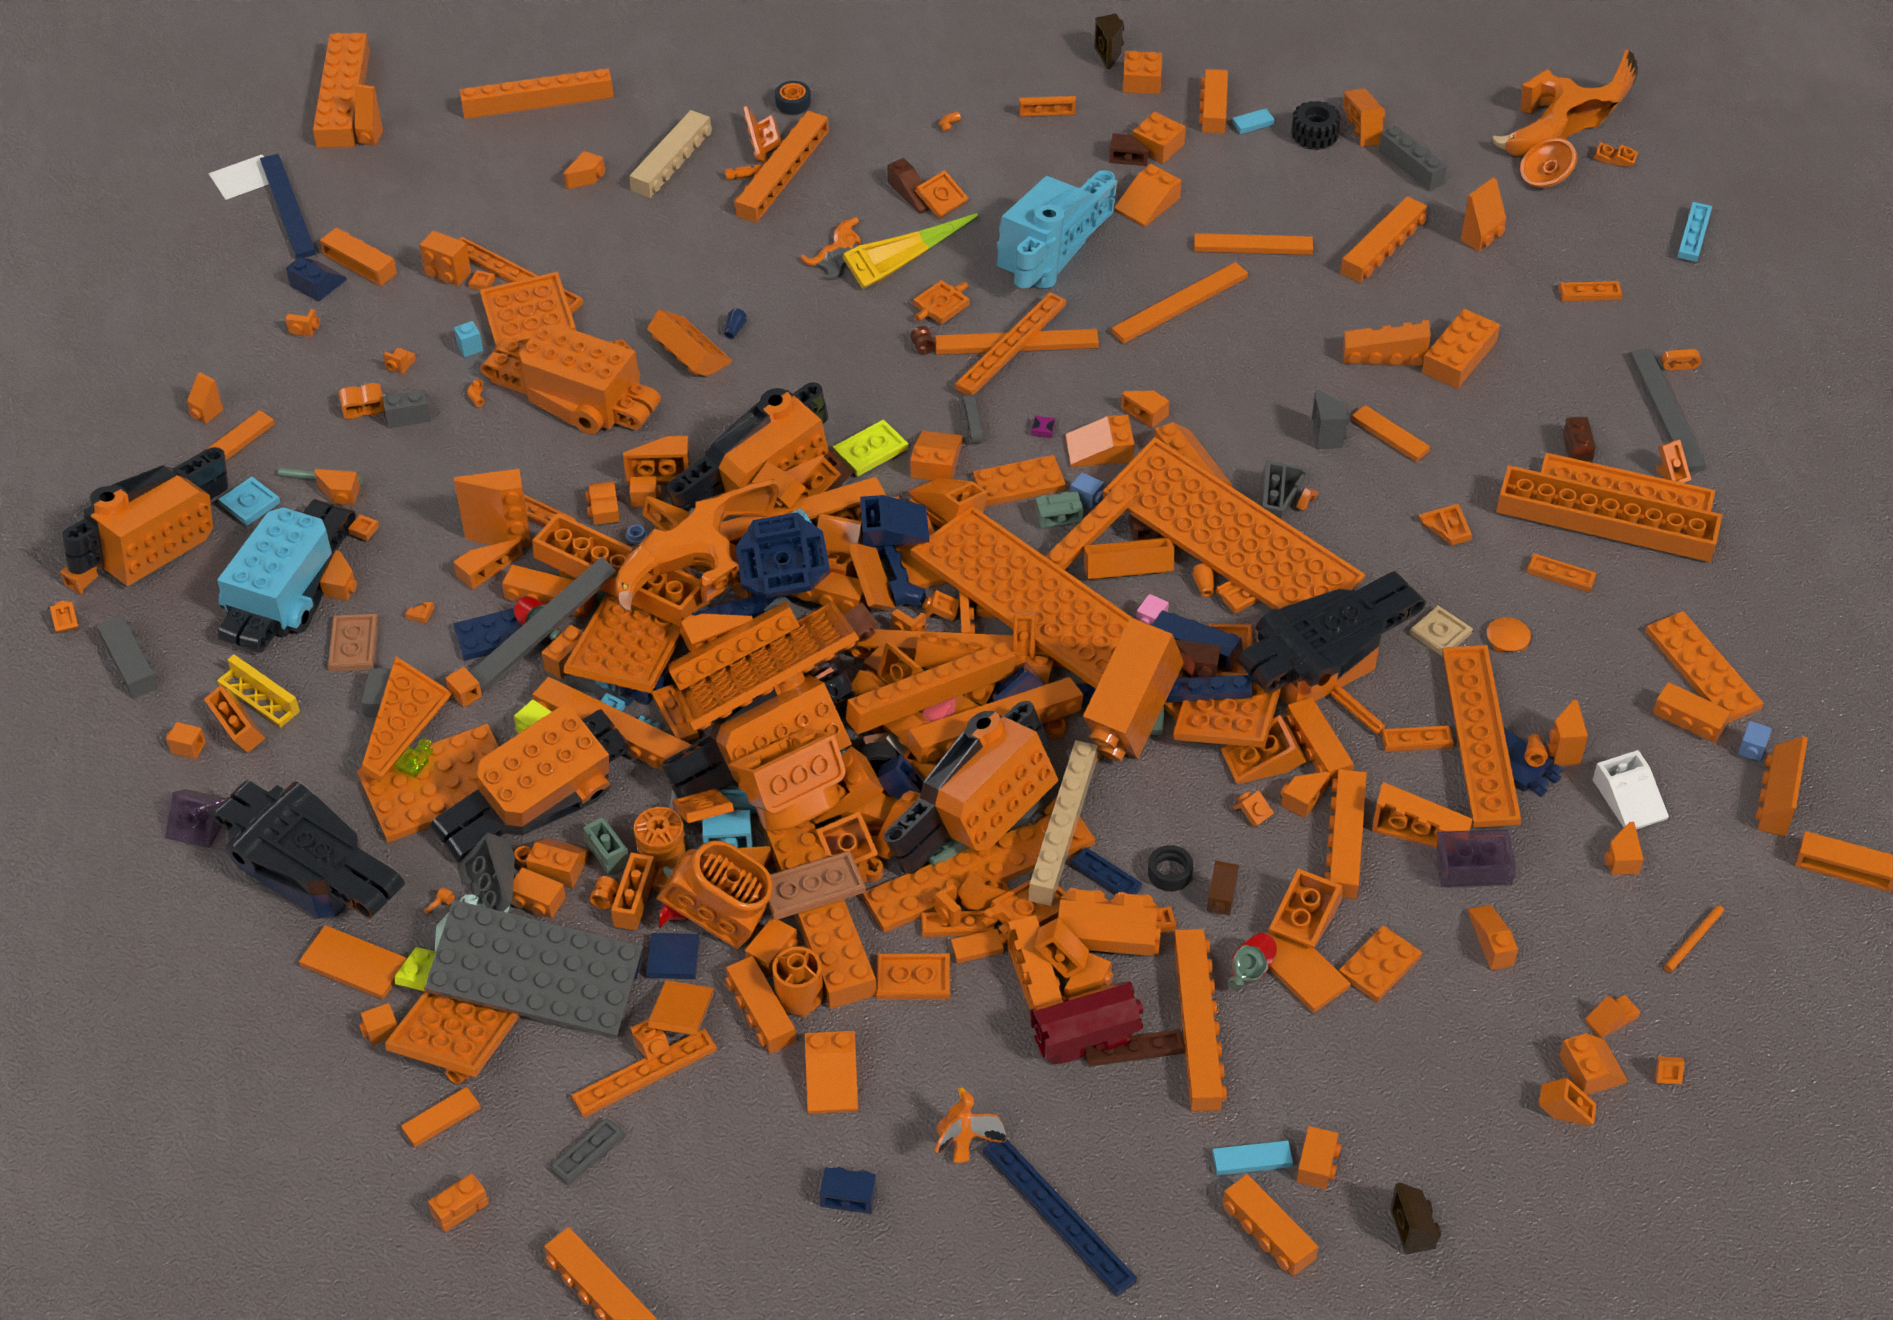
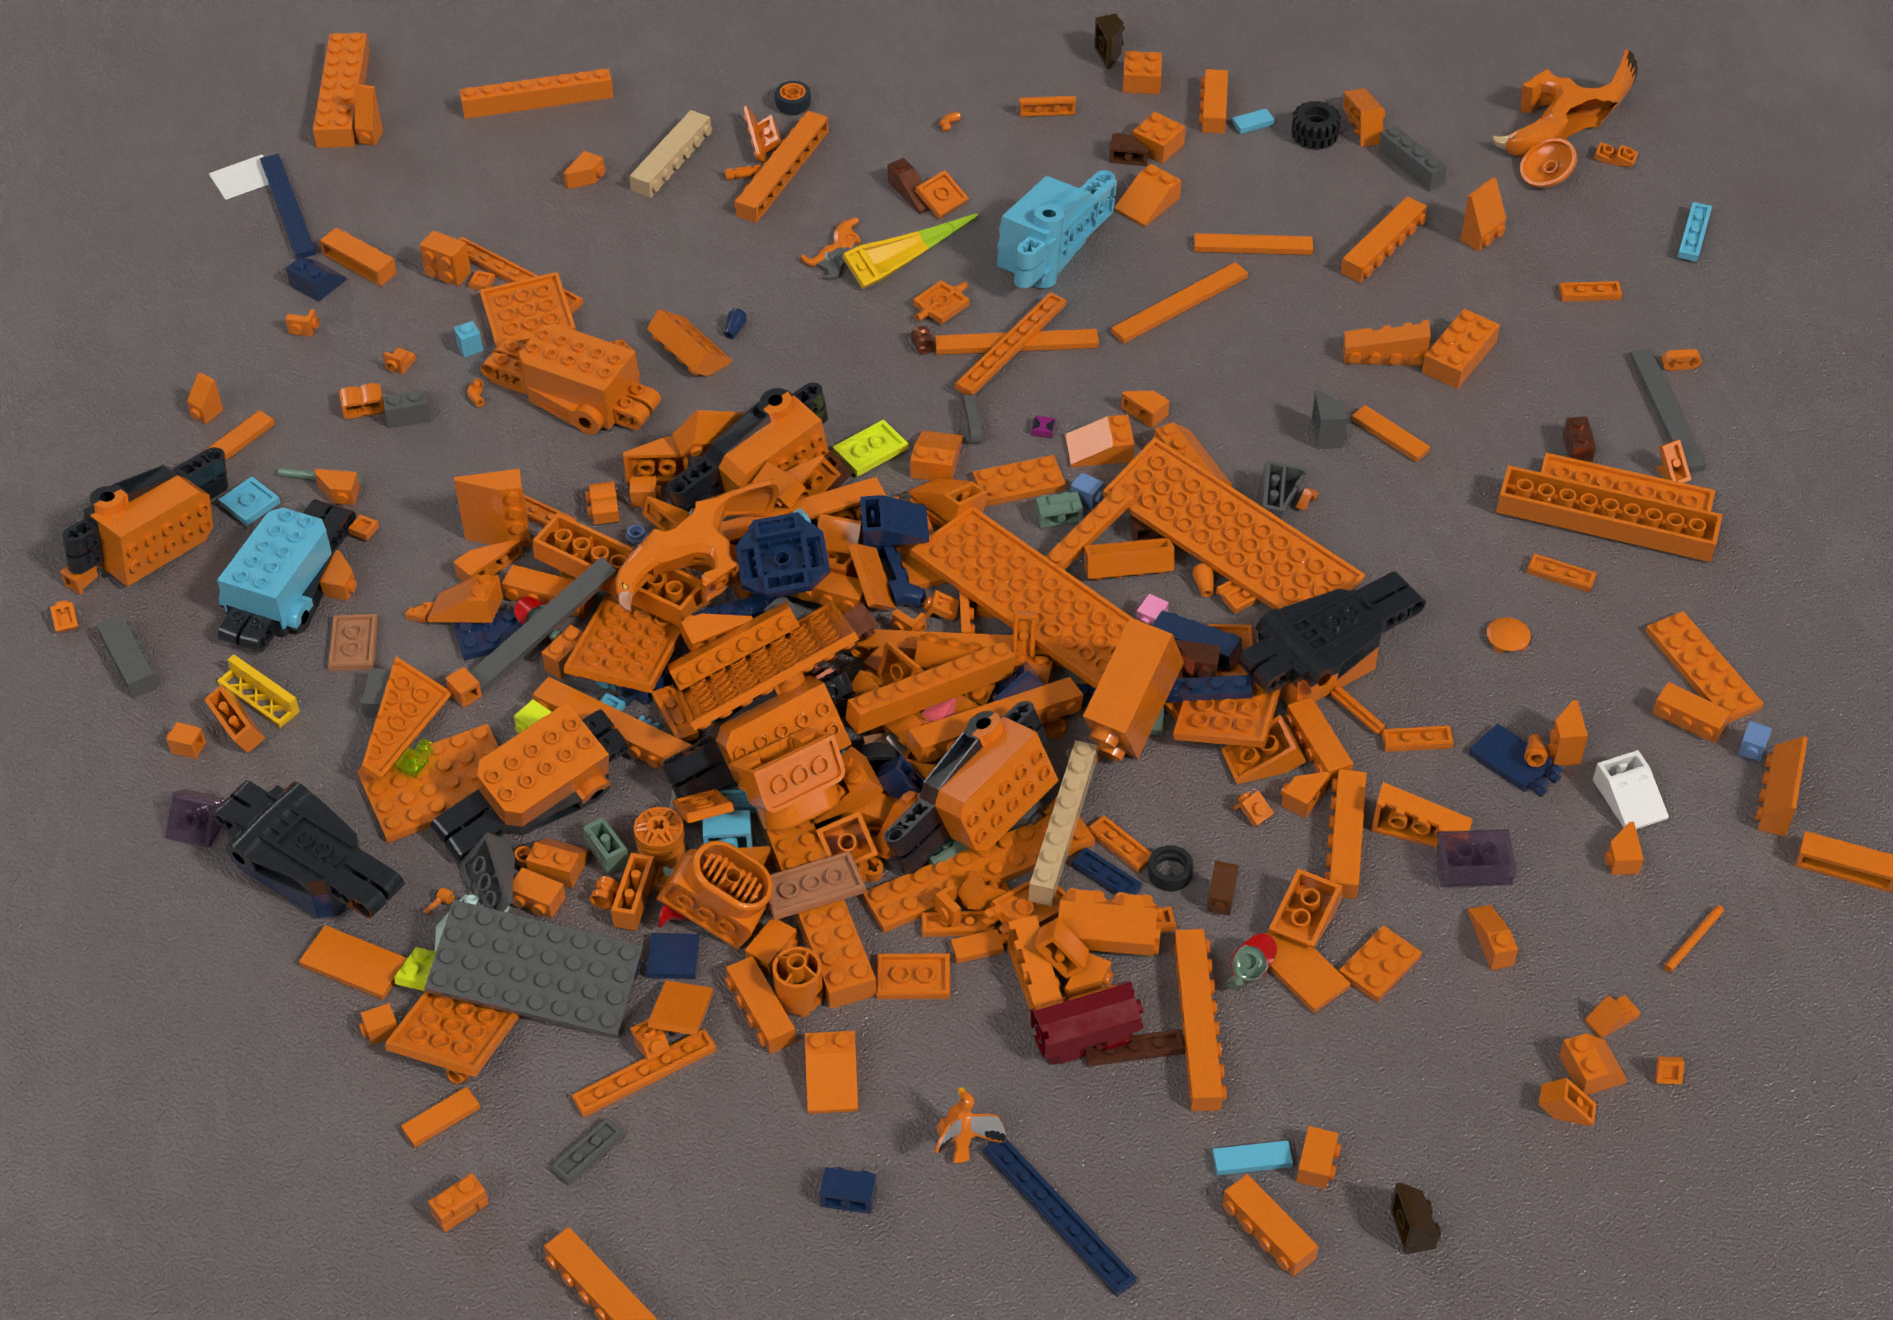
(469, 601): none -> orange slope
(702, 430): none -> orange slope
(1120, 843): none -> orange tile
(1440, 630): tan tile -> none
(1447, 524): orange wing -> none
(1481, 737): orange plate -> none

